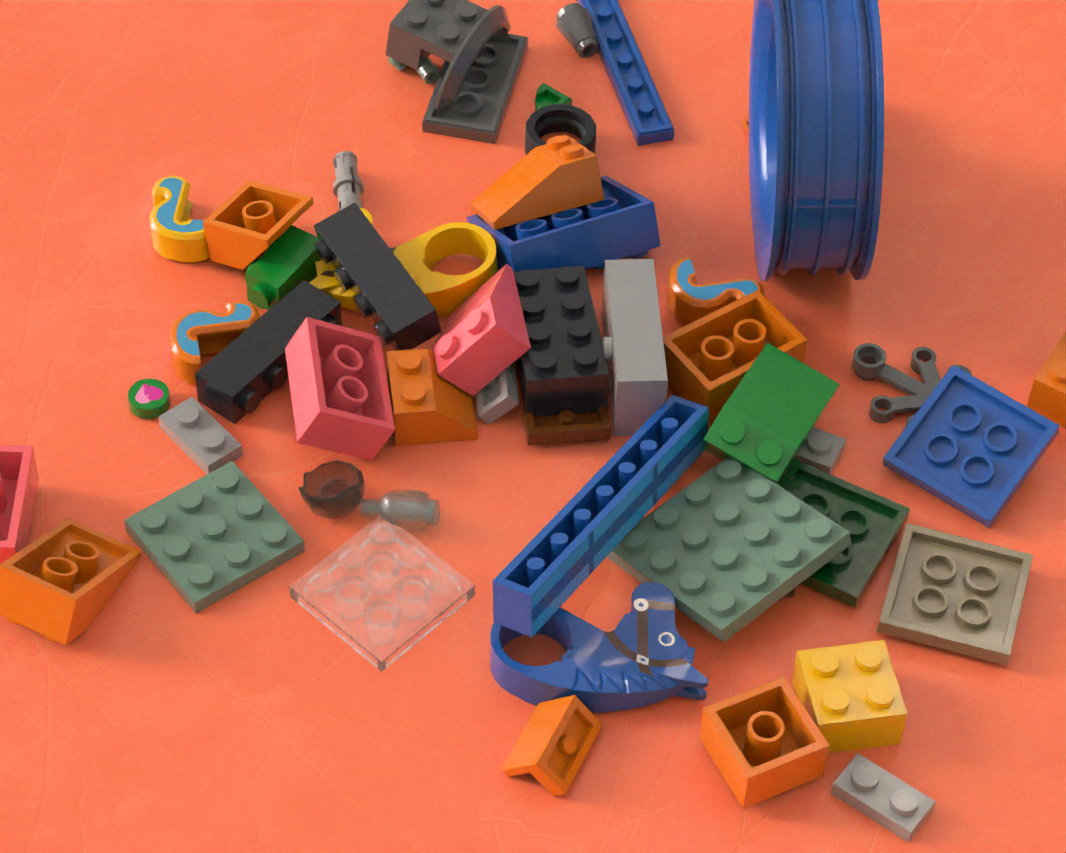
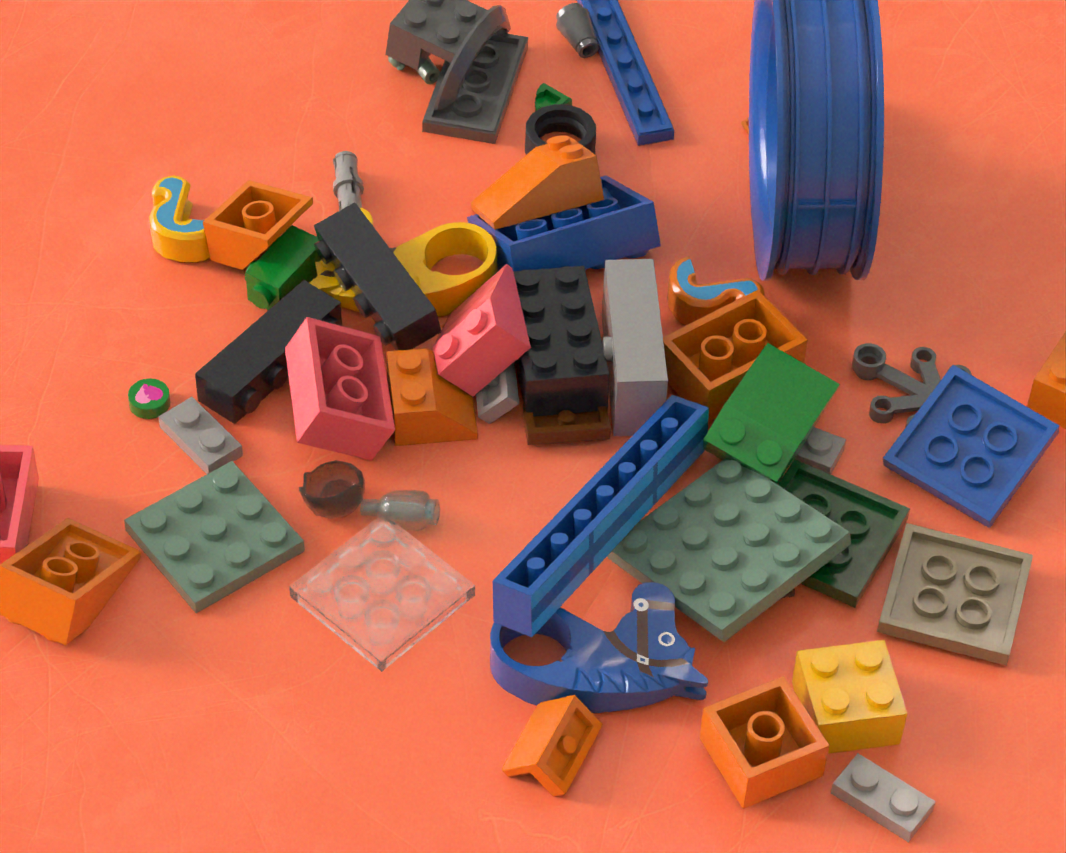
(205, 334): orange animal -> none

